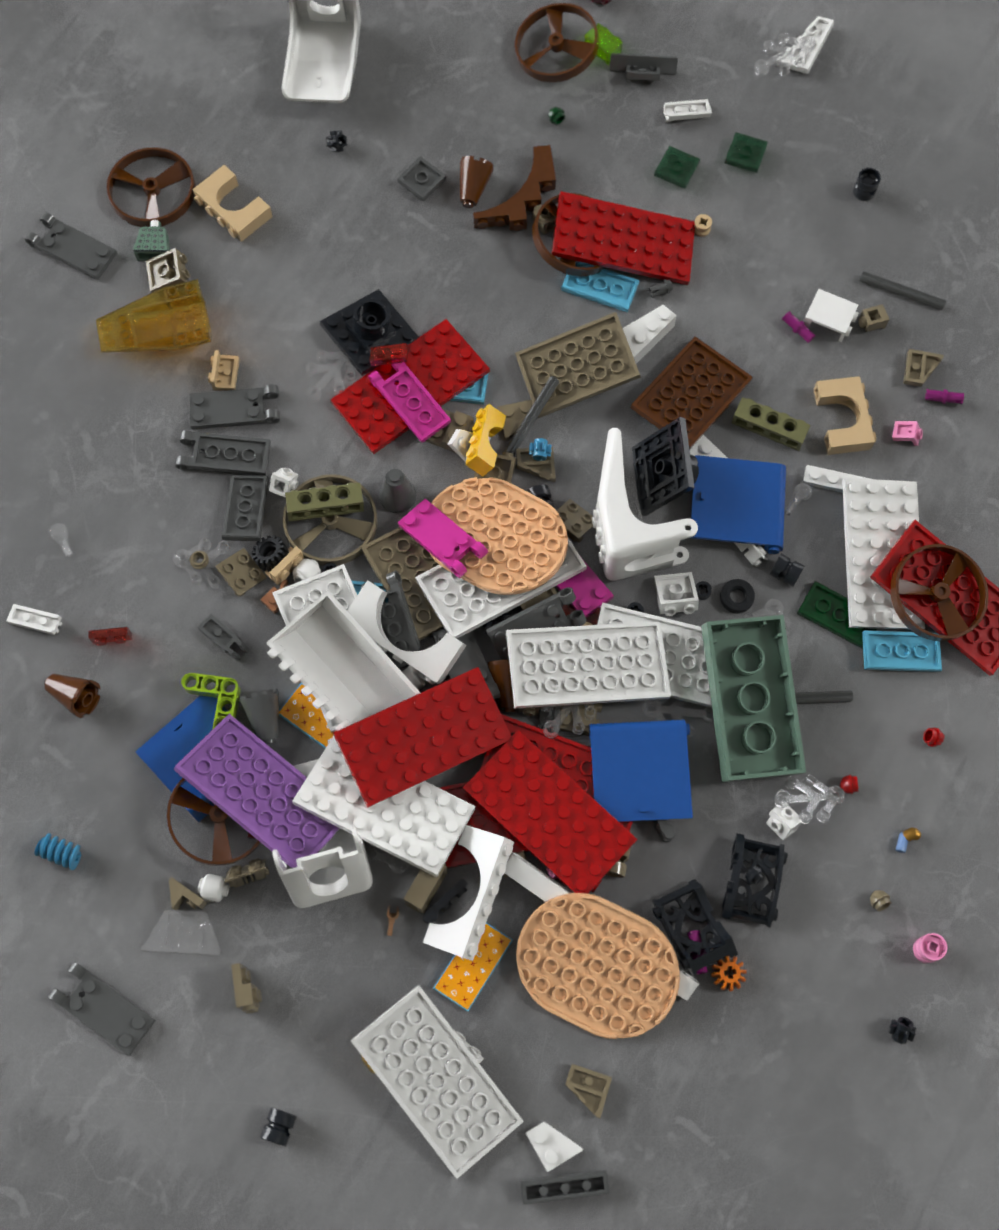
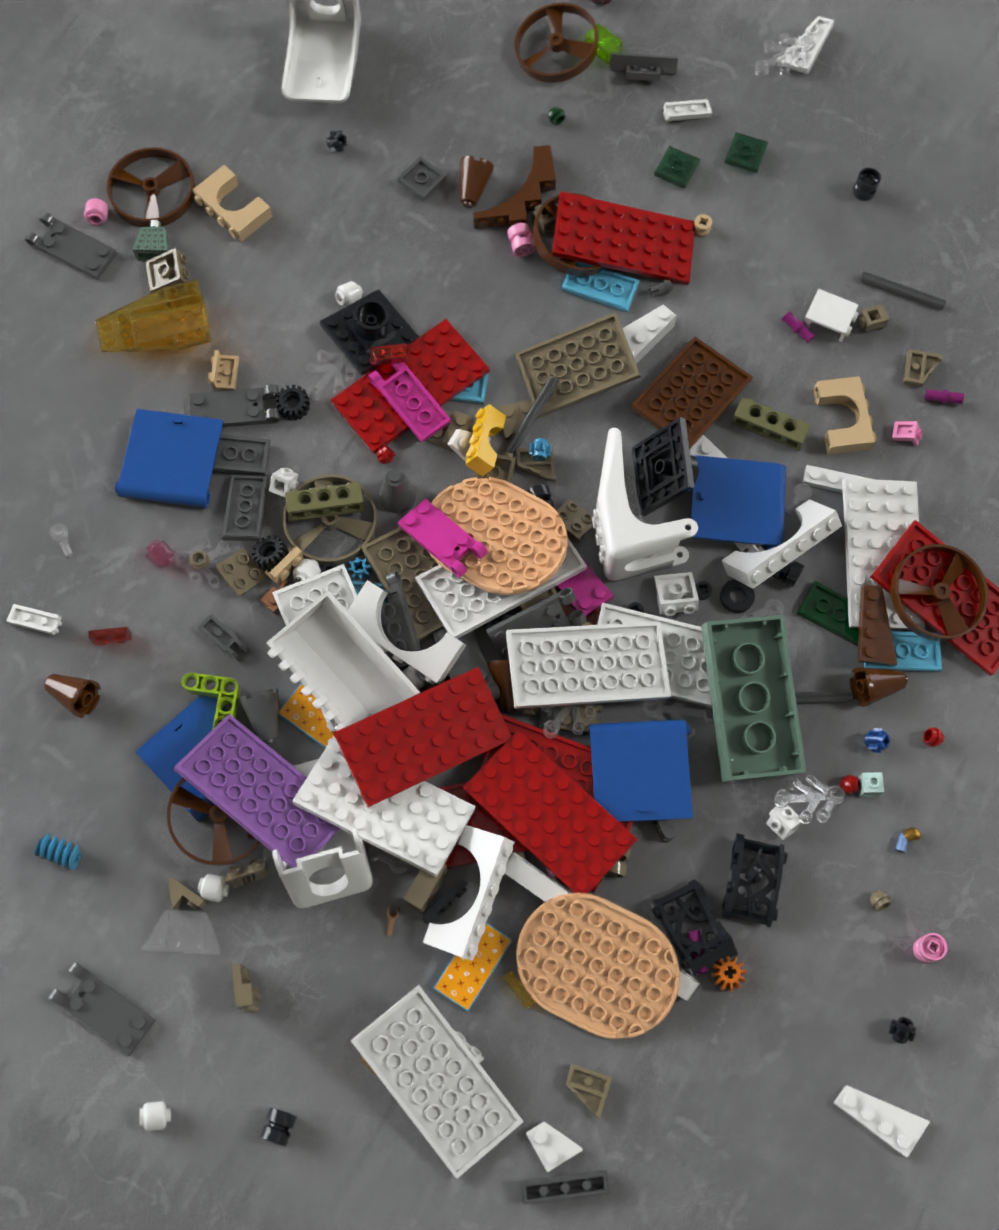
(96, 211): none -> bright pink head
(154, 1116): none -> white head
(159, 553): none -> clear pink head
(170, 459): none -> blue door
(289, 393): none -> black tyre
(348, 293): none -> white head
(358, 564): none -> dark azure gear
(385, 455): none -> red plate
(519, 989): none -> clear yellow axle
(521, 239): none -> bright pink wheel
(754, 568): none -> white arch
(870, 784): none -> light aqua brick
(875, 635): none -> reddish brown wing
(875, 684): none -> reddish brown cone
(877, 740): none -> blue gear
(888, 1122): none -> white wing

